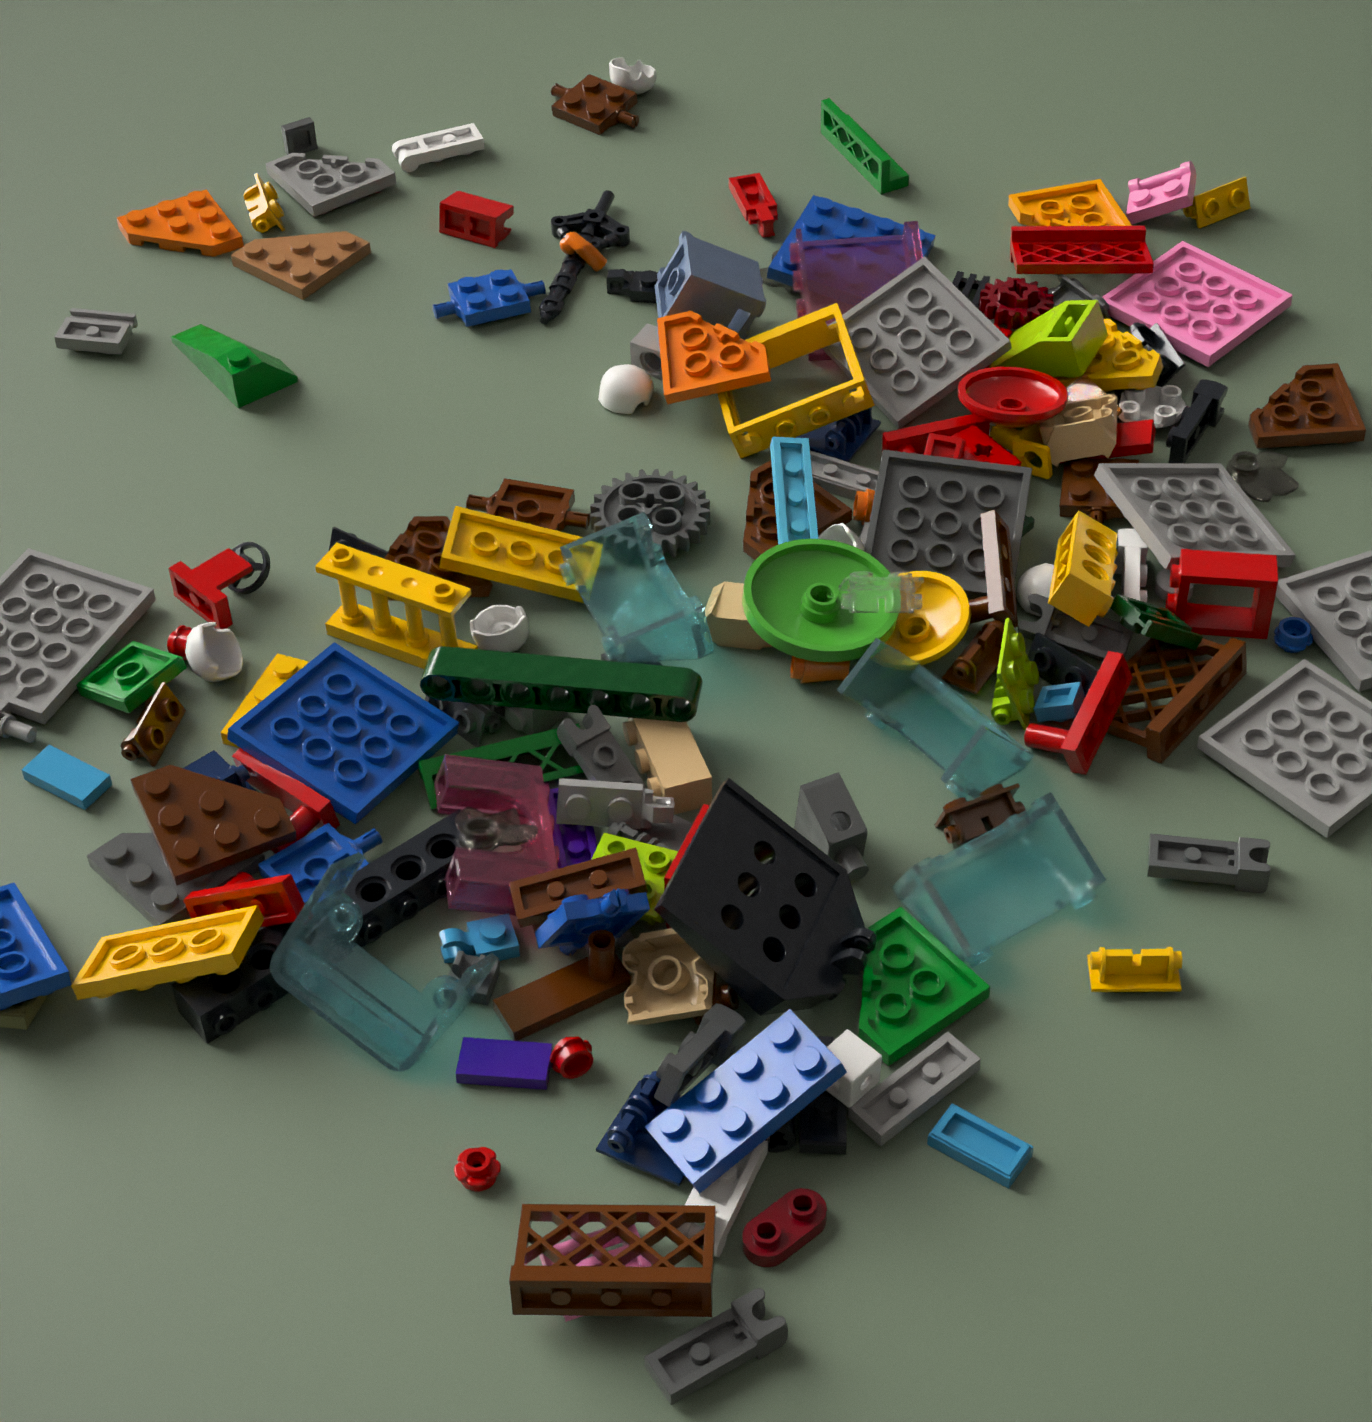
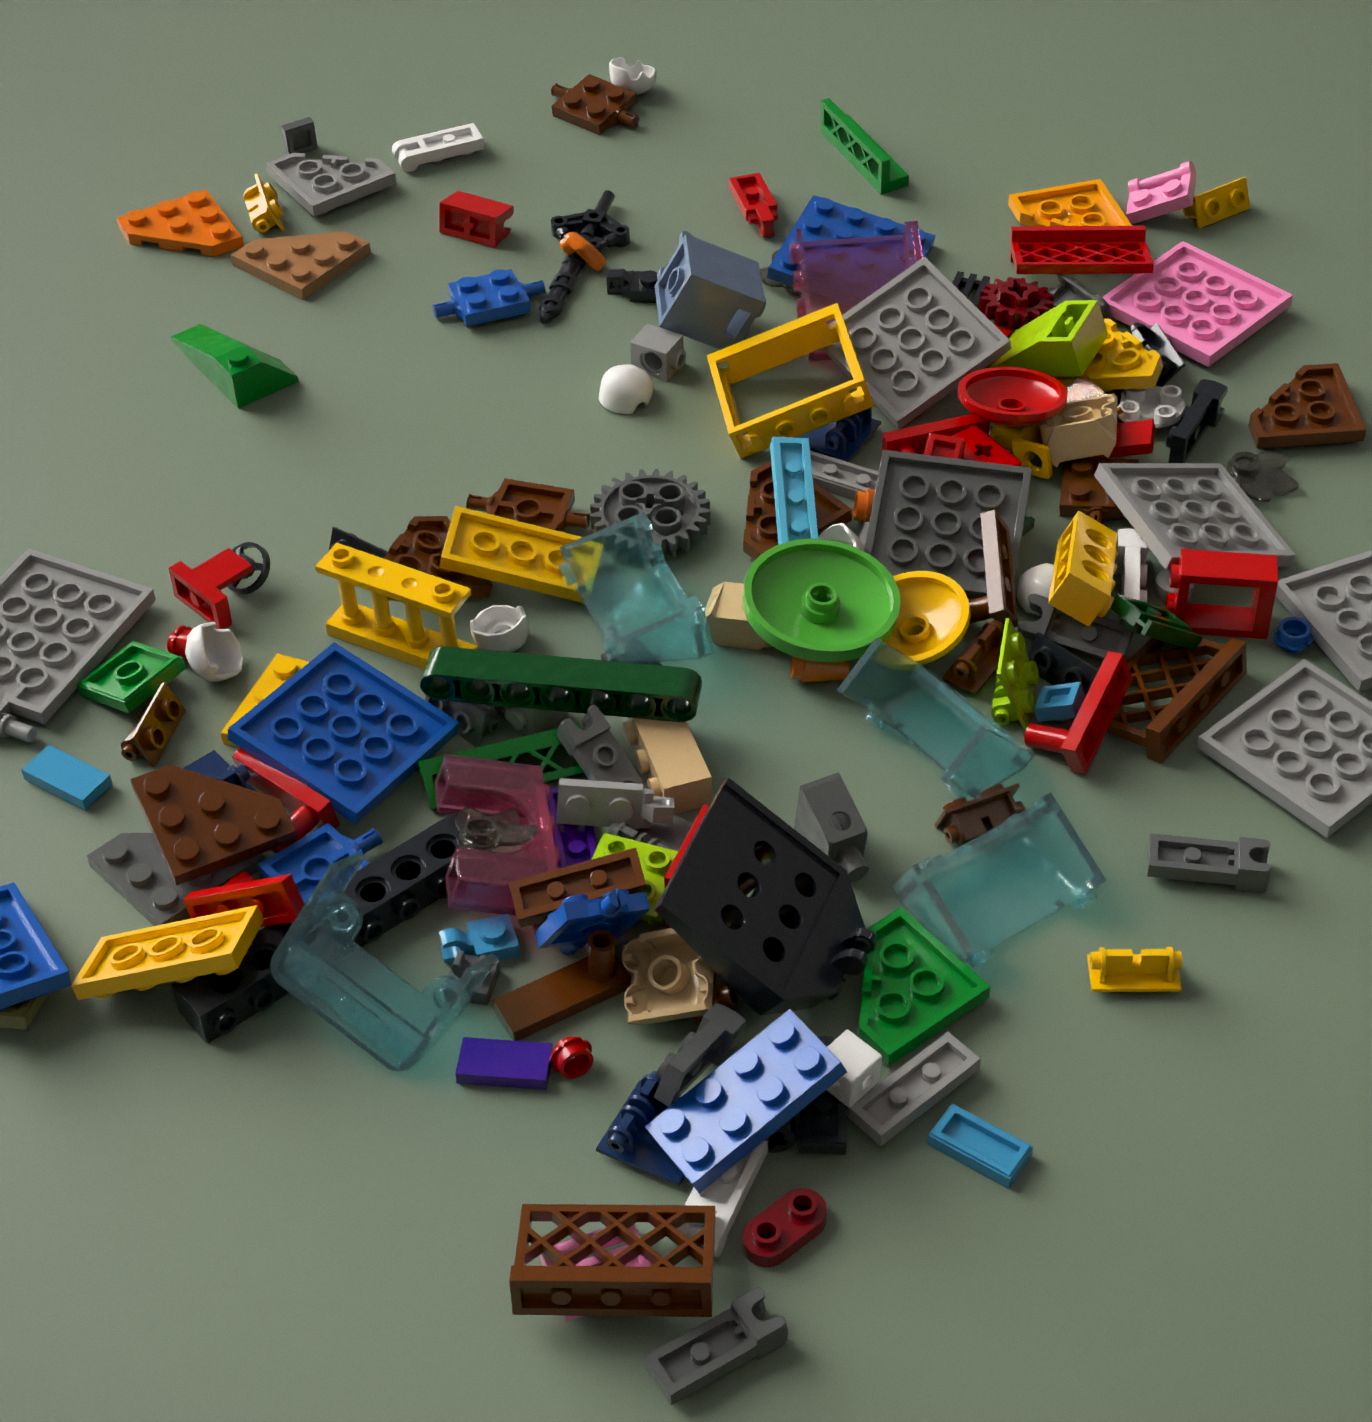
(96, 331): light grey plate -> none
(481, 1177): red plate -> none
(706, 358): orange plate -> none
(896, 589): clear hinge -> none

